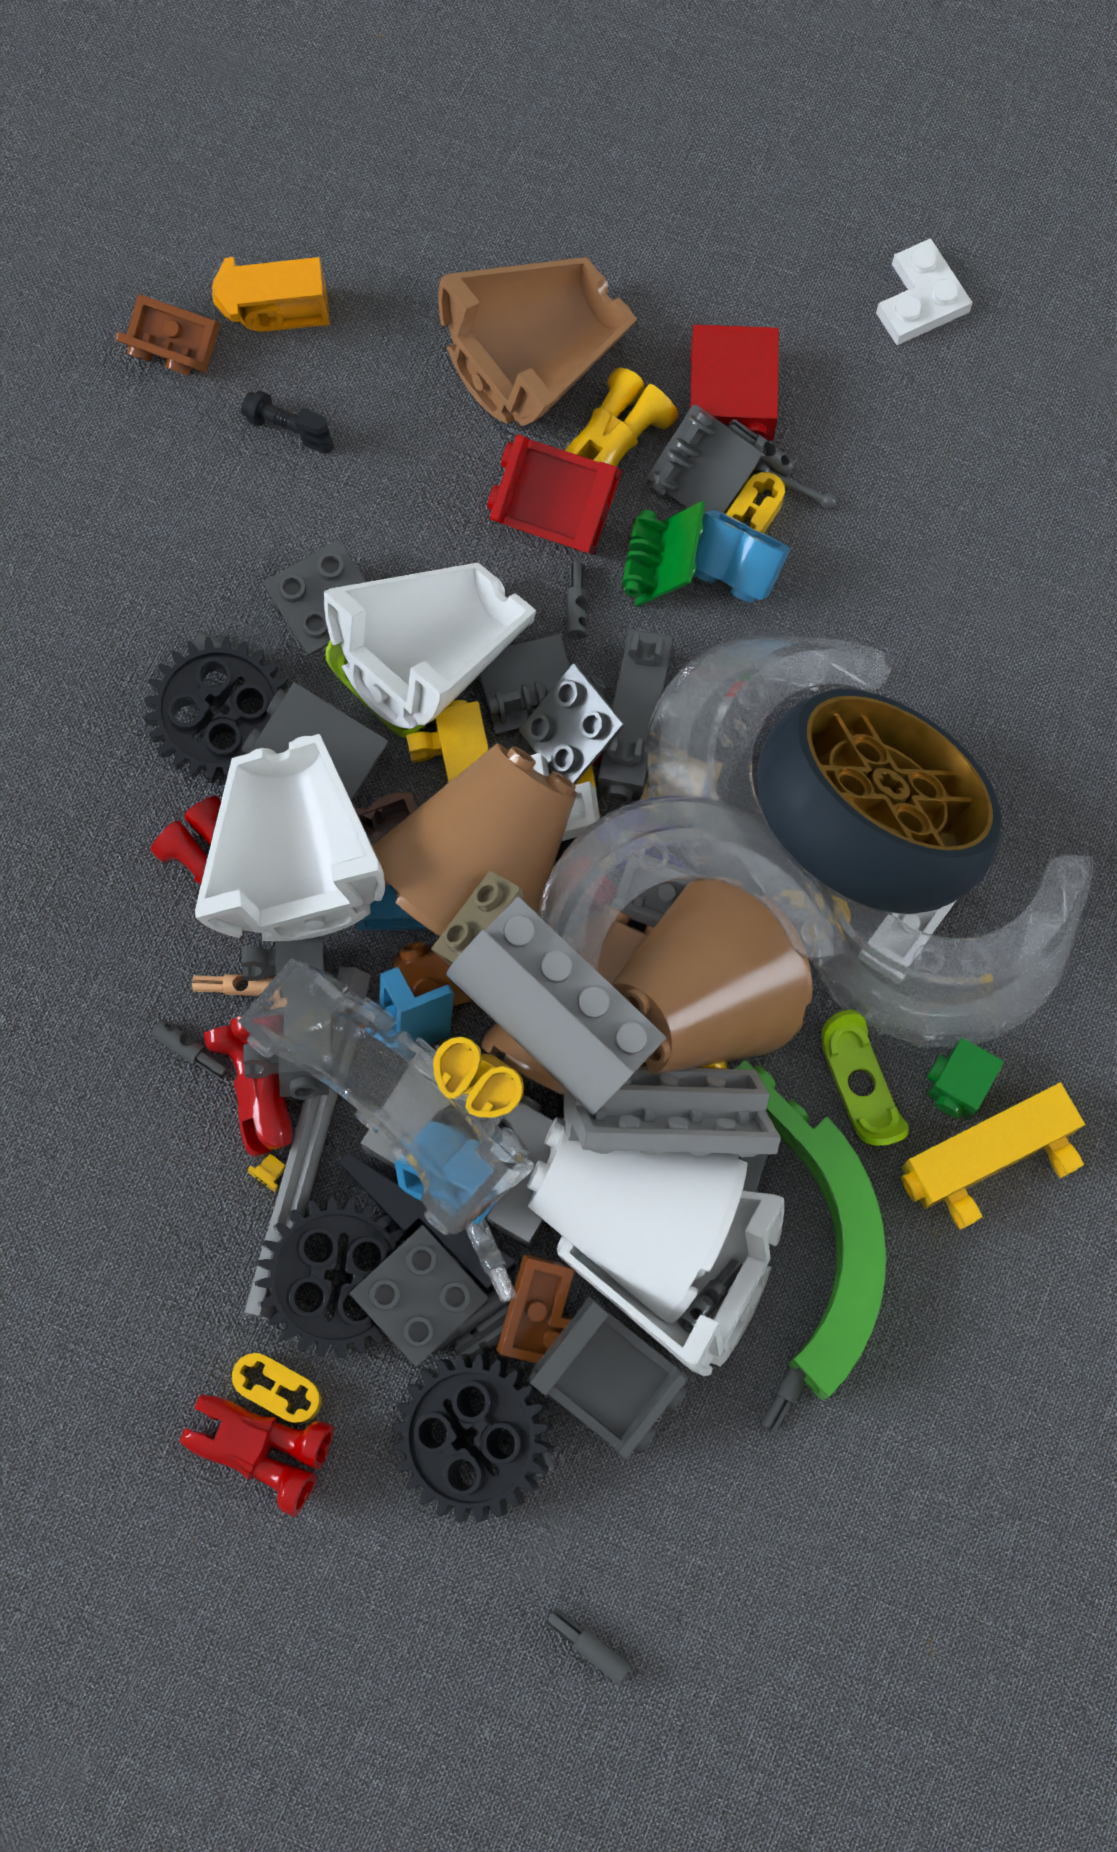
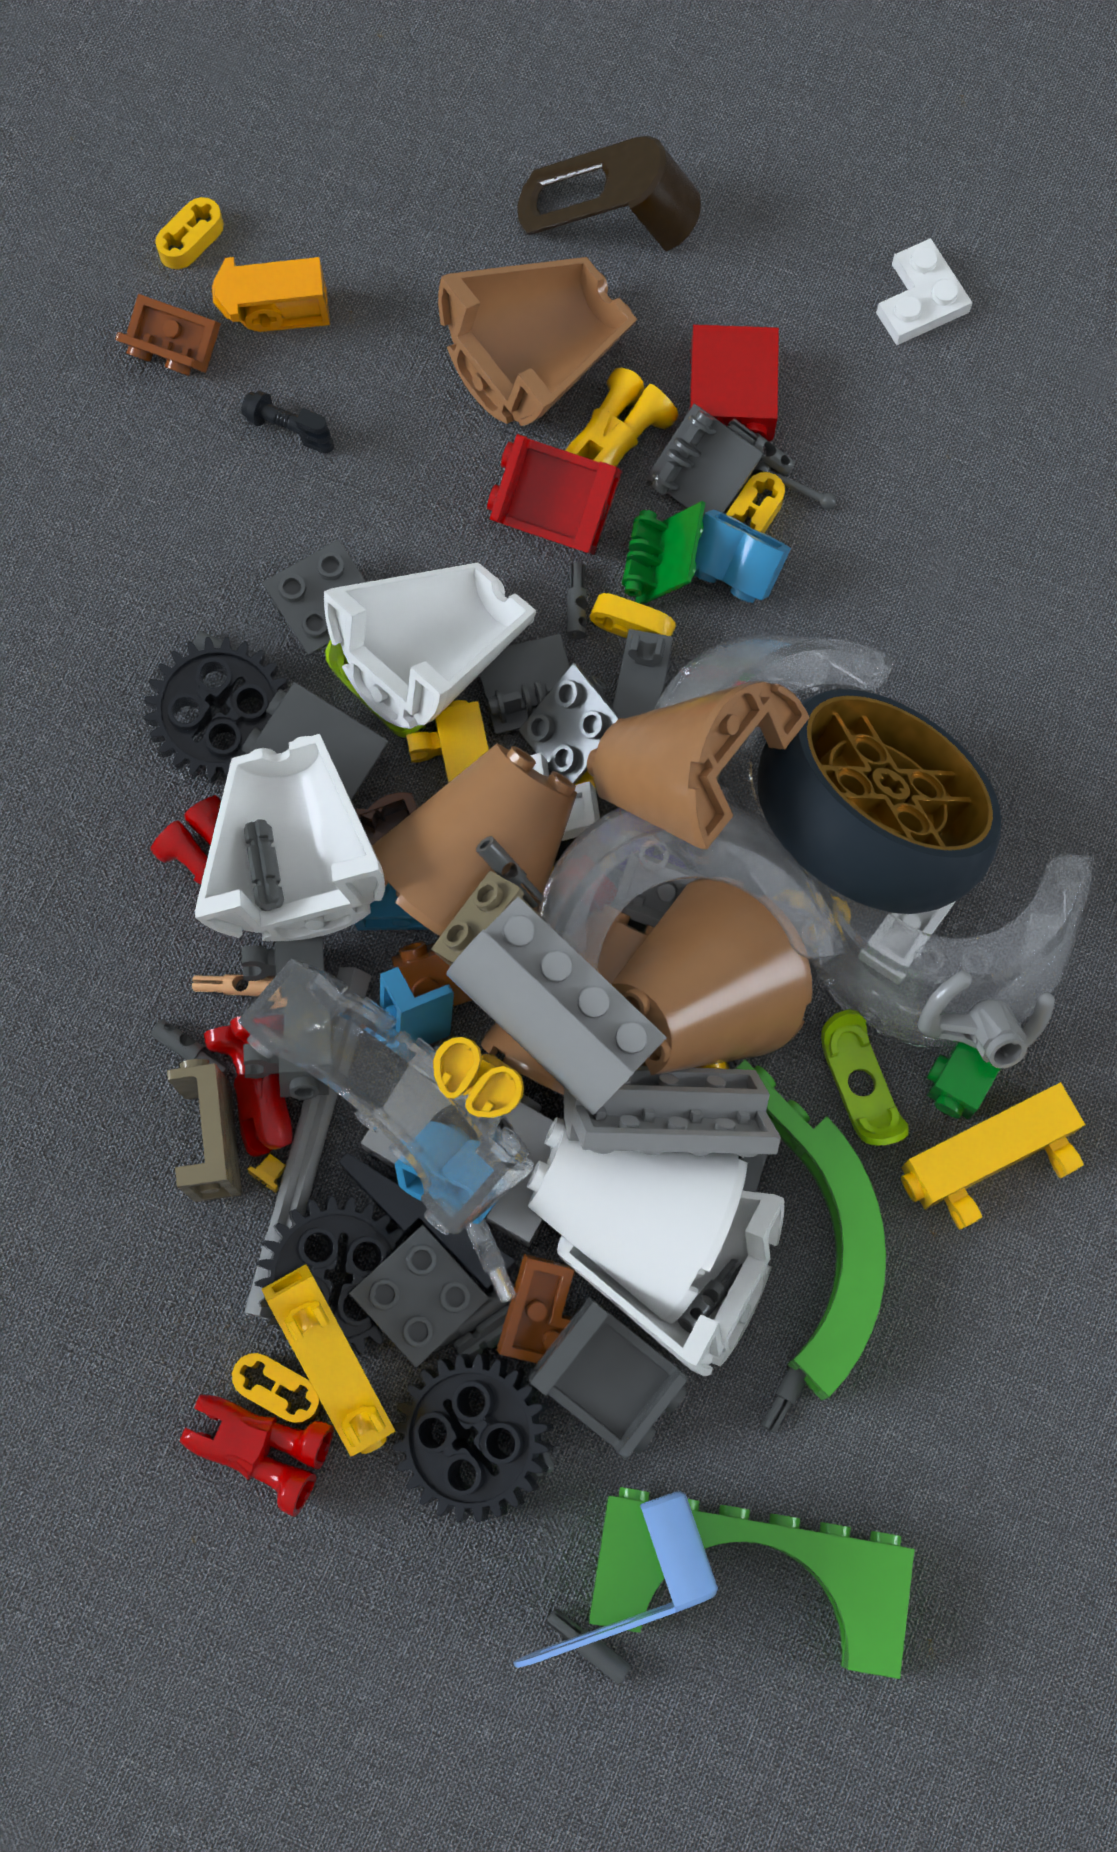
(186, 231): none -> yellow beam
(221, 1171): none -> dark tan panel
(263, 865): none -> dark grey axle
(328, 1361): none -> yellow brick
(497, 858): none -> dark grey pin
(620, 614): none -> yellow beam
(637, 175): none -> dark brown piece
(669, 758): none -> medium nougat cone
(682, 1564): none -> light blue piece
(861, 1578): none -> bright green arch
(988, 1024): none -> light grey piece

